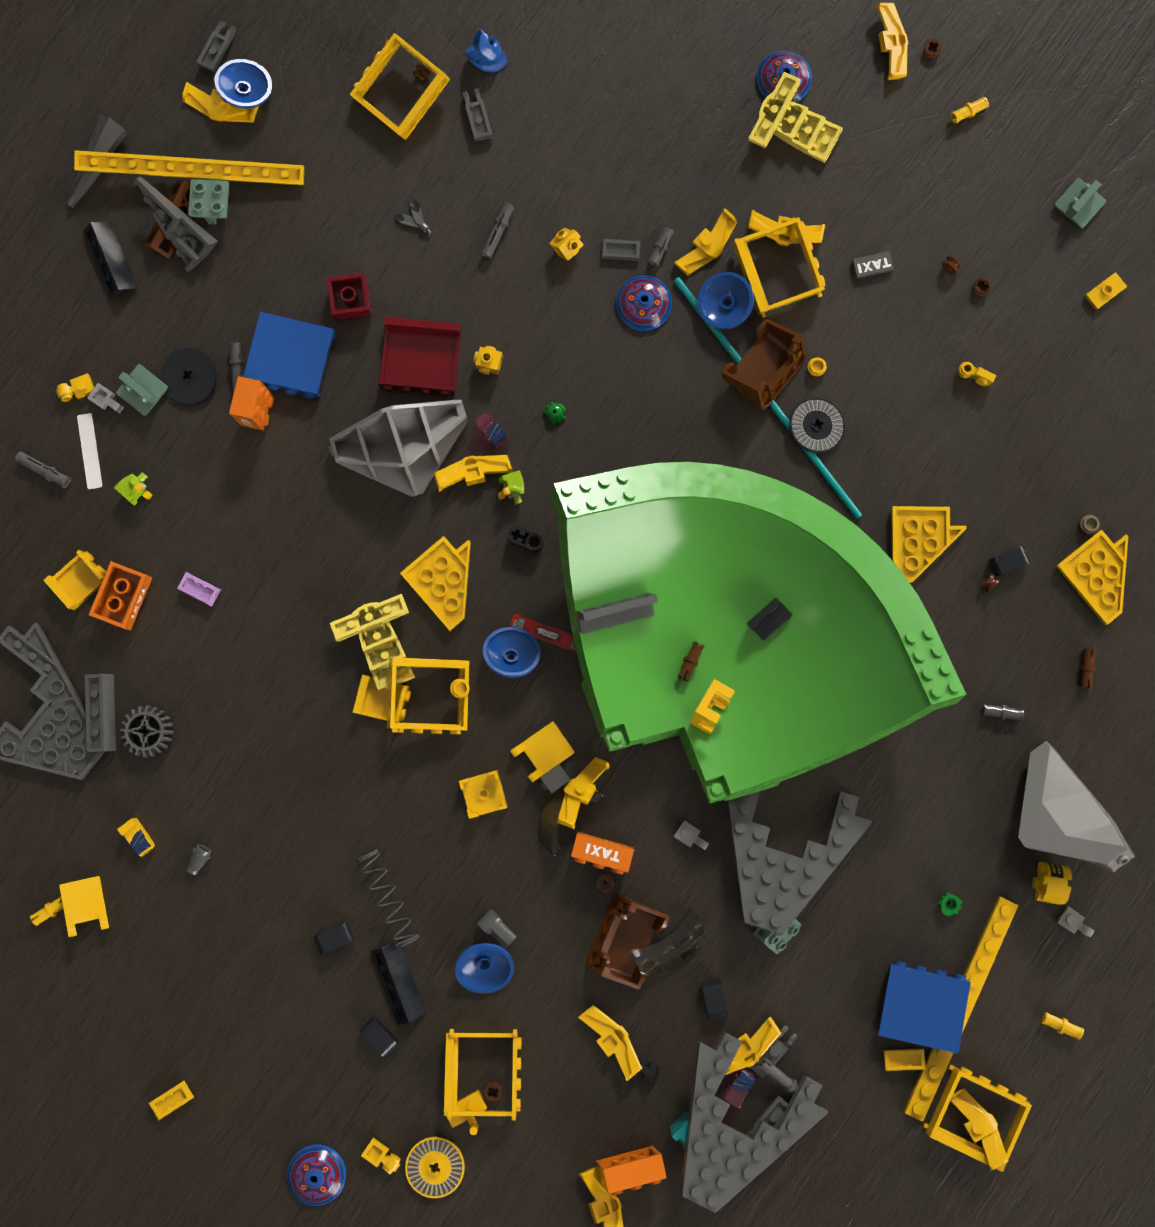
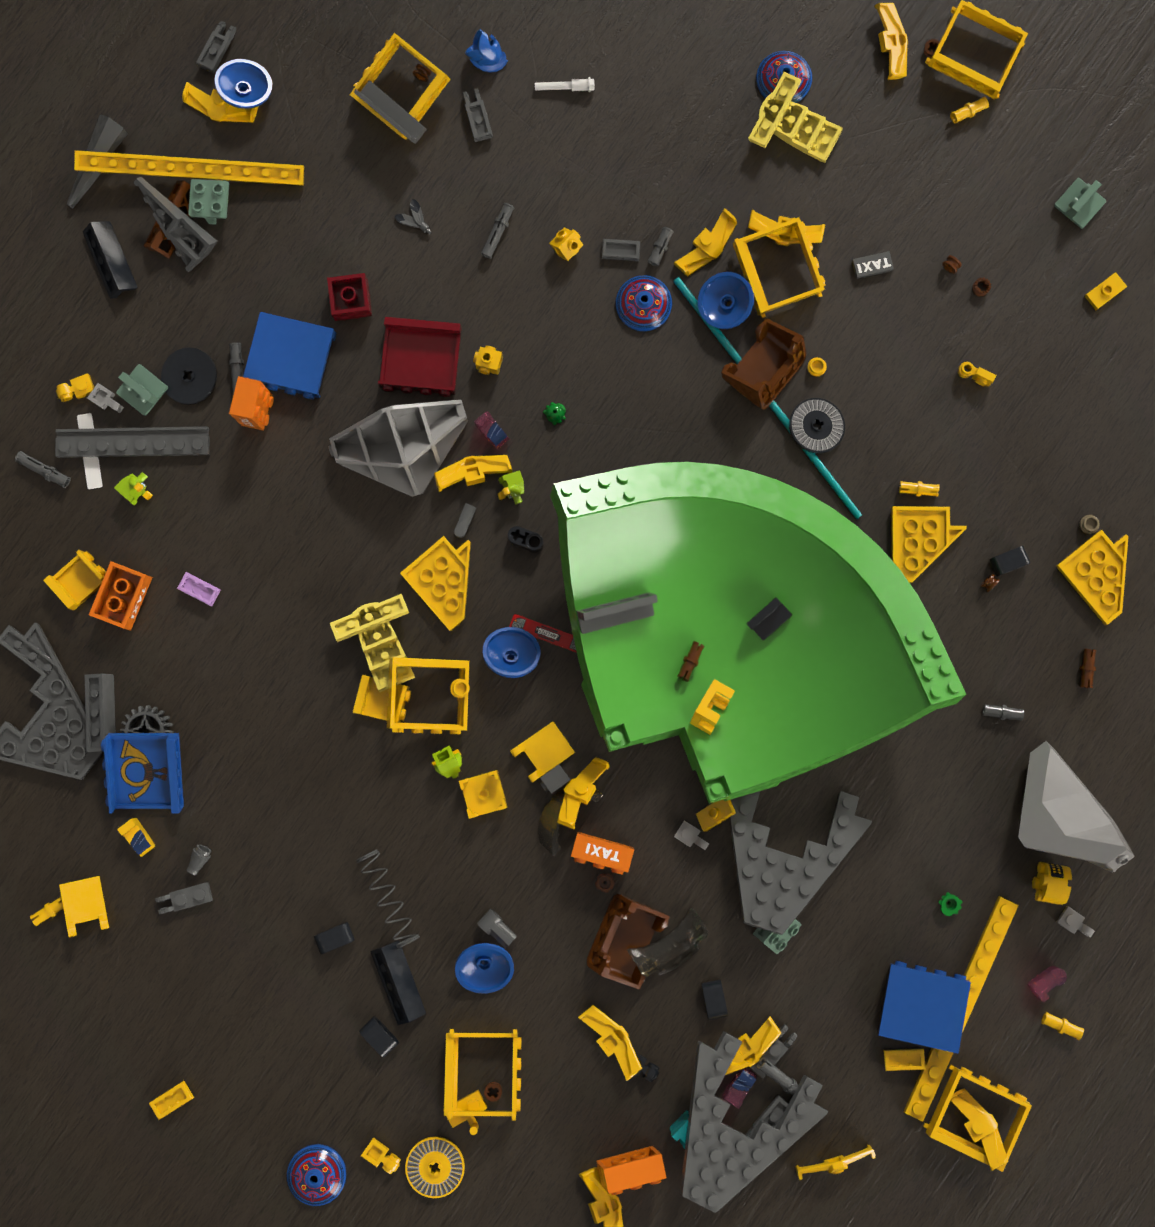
(132, 442): none -> dark grey plate
(143, 771): none -> blue panel
(187, 897): none -> dark grey hinge
(391, 112): none -> dark grey panel
(447, 762): none -> lime piece
(464, 520): none -> dark grey bar
(575, 85): none -> white pin
(715, 814): none -> yellow plate
(835, 1165): none -> yellow plate
(919, 488): none -> yellow pin
(966, 75): none -> yellow window
(1047, 981): none -> clear pink leg

